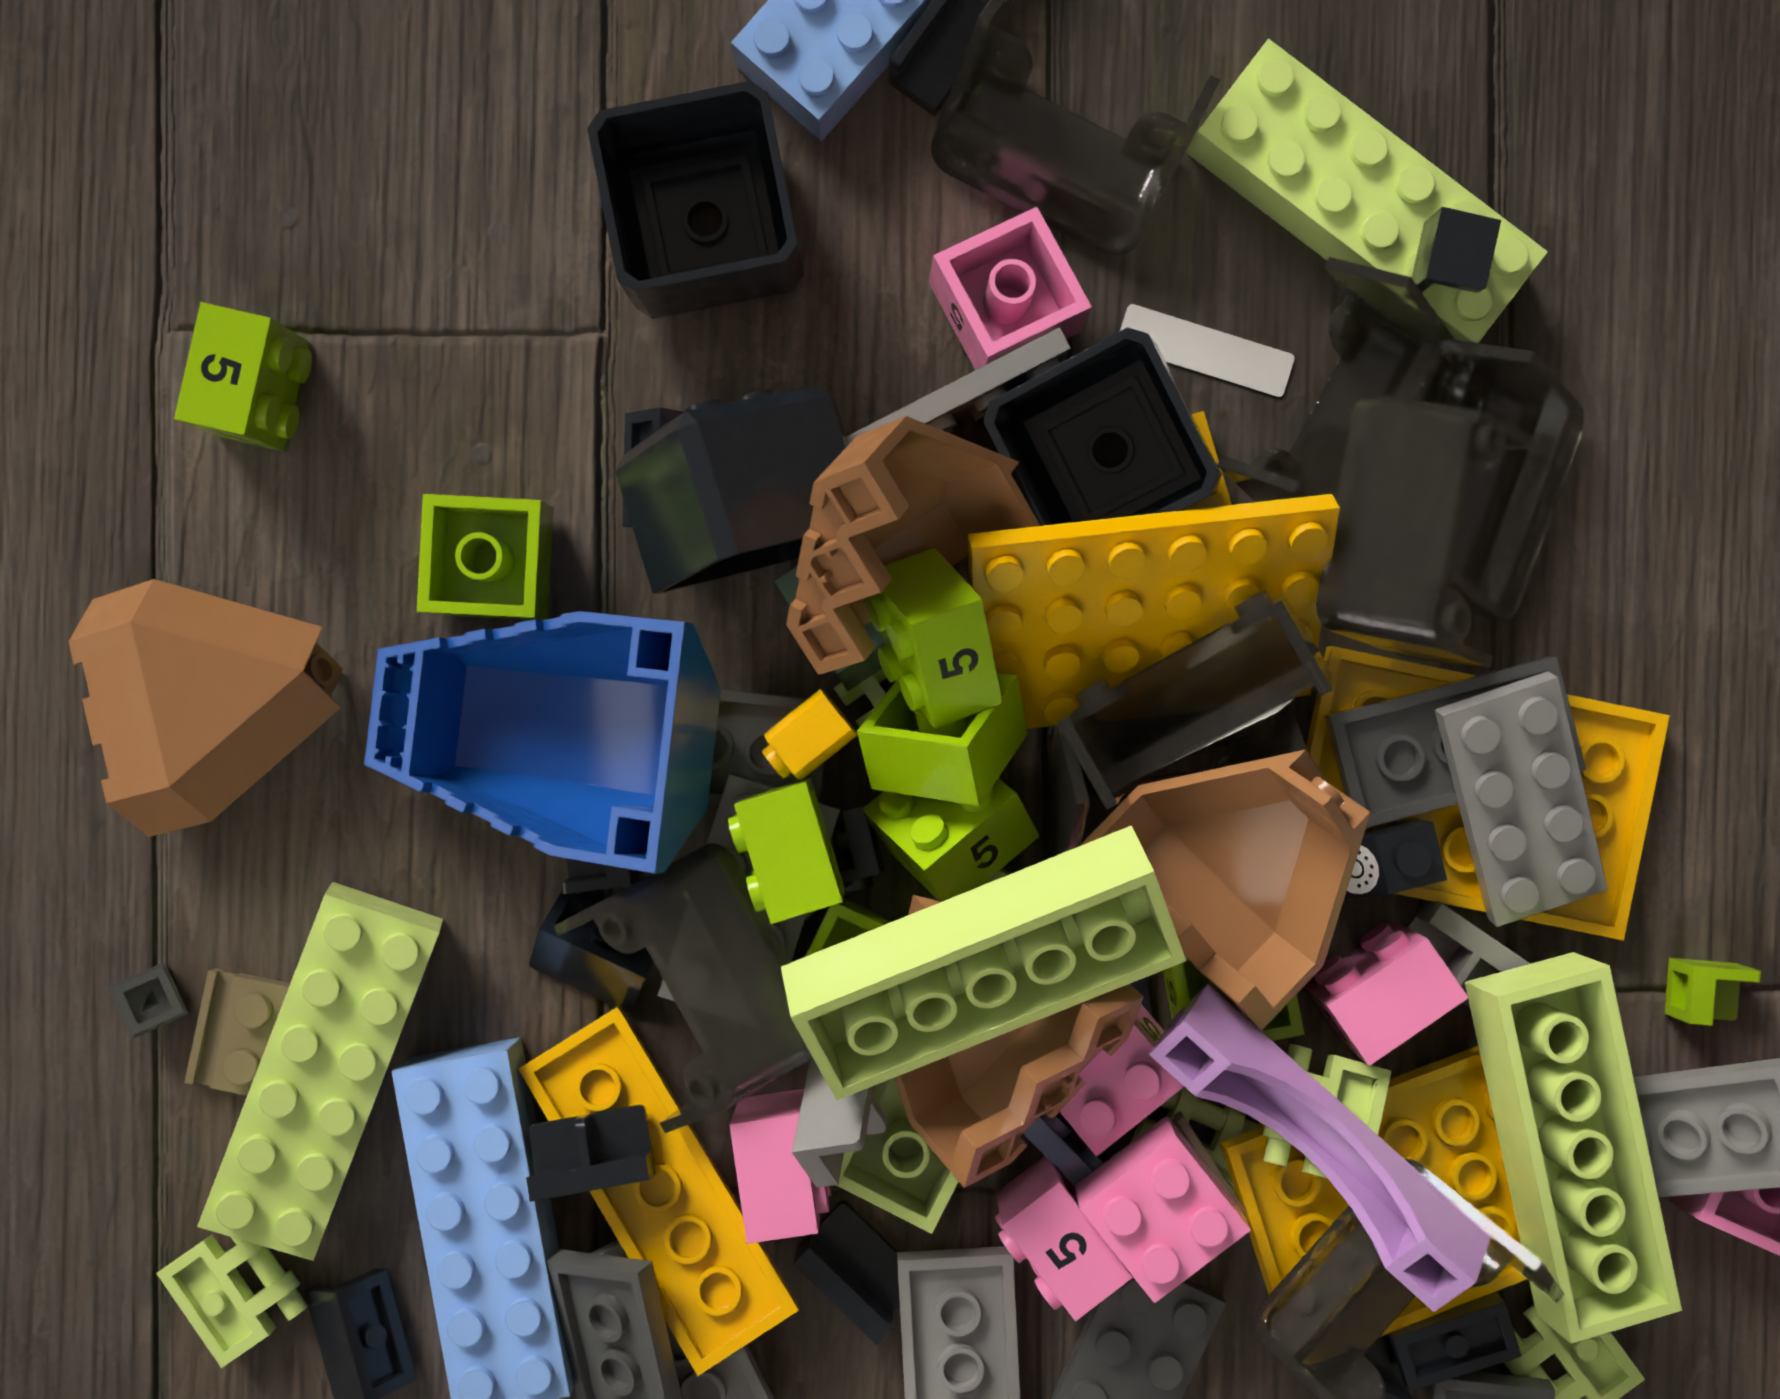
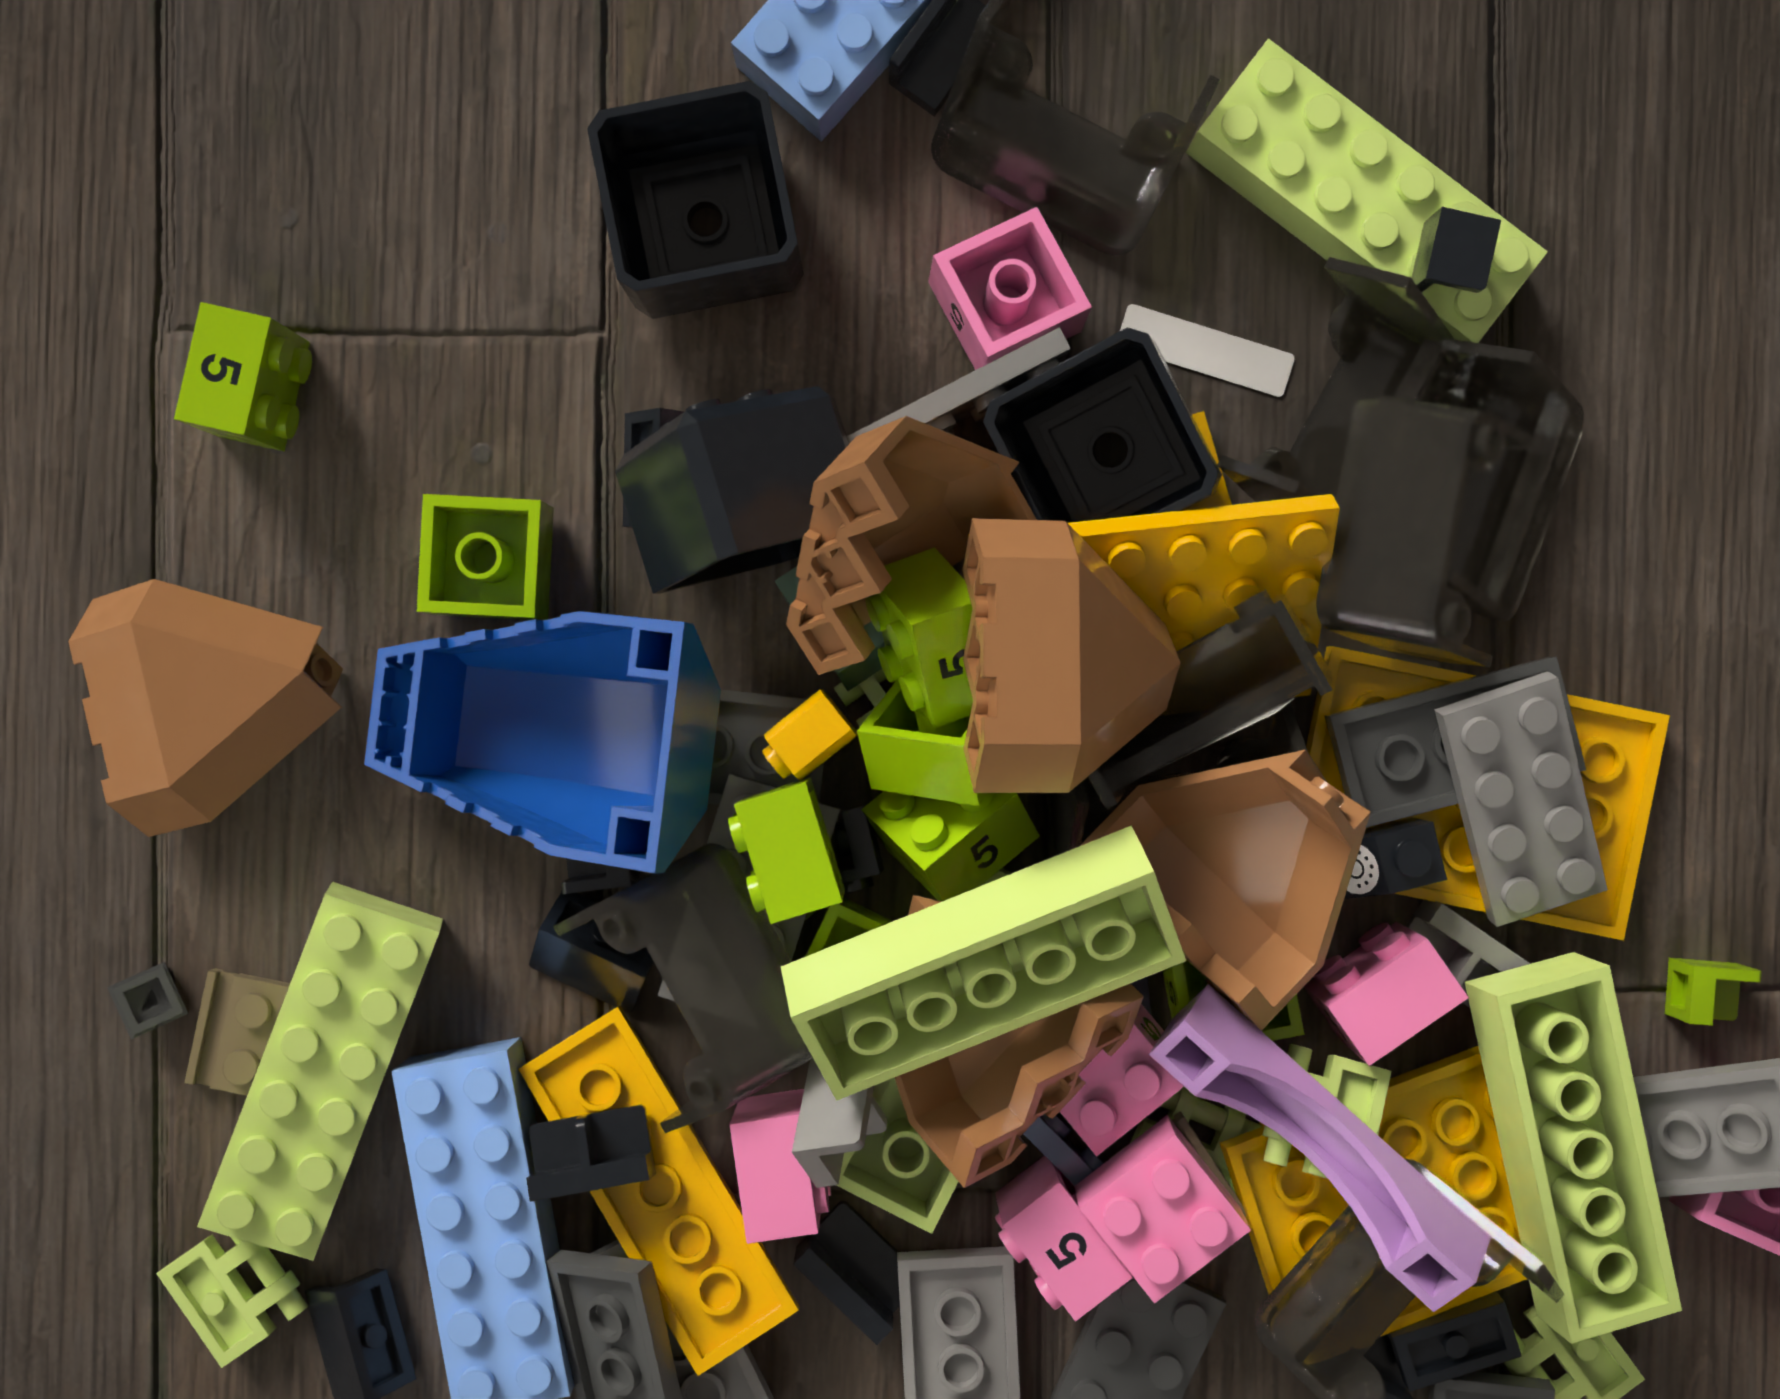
(1054, 658): none -> medium nougat panel

